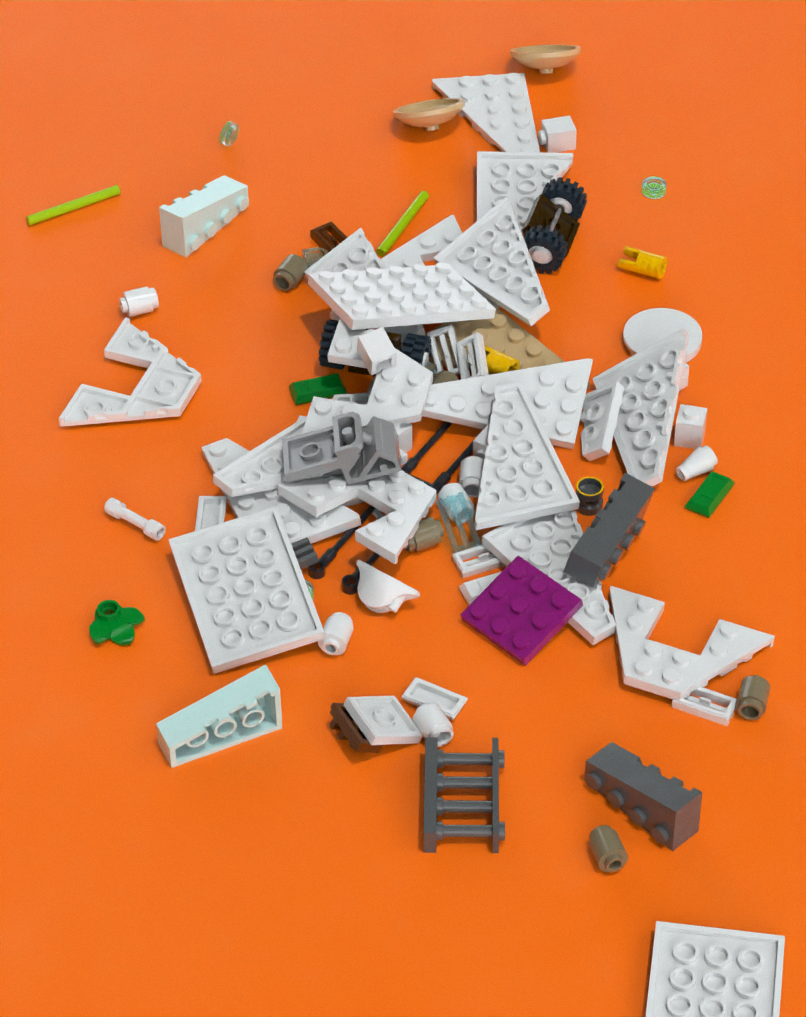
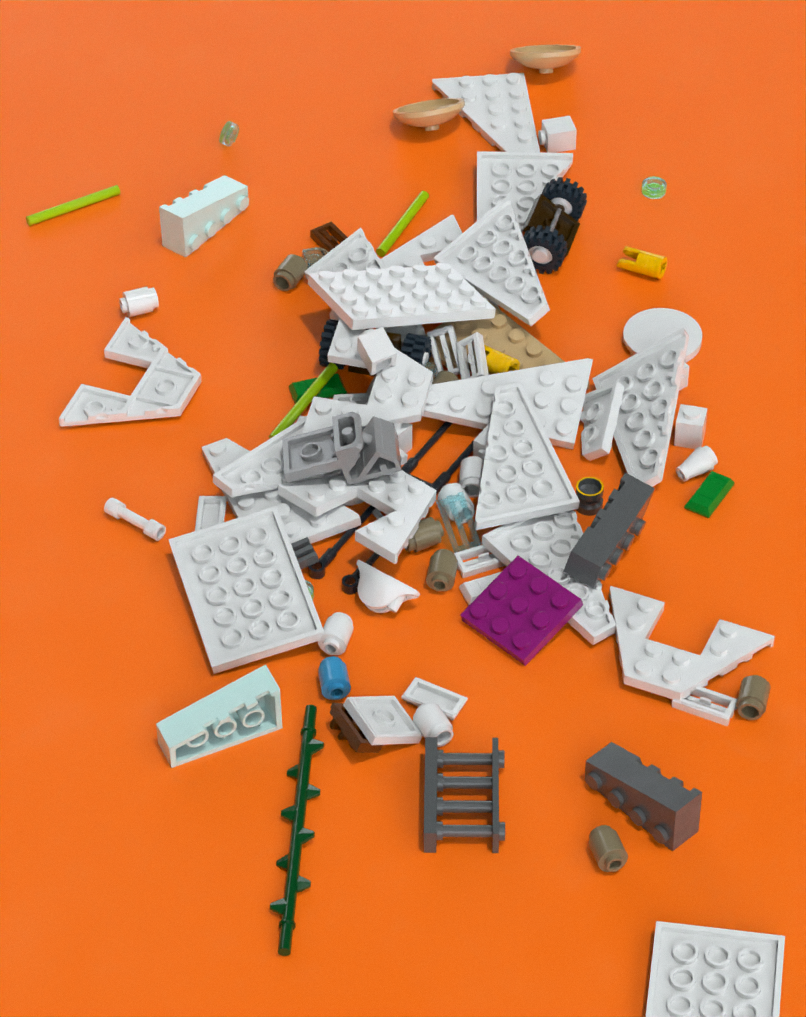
(115, 623): green plate -> none
(299, 834): none -> dark green plant
(306, 399): none -> lime bar
(334, 678): none -> dark azure brick
(442, 570): none -> dark tan brick

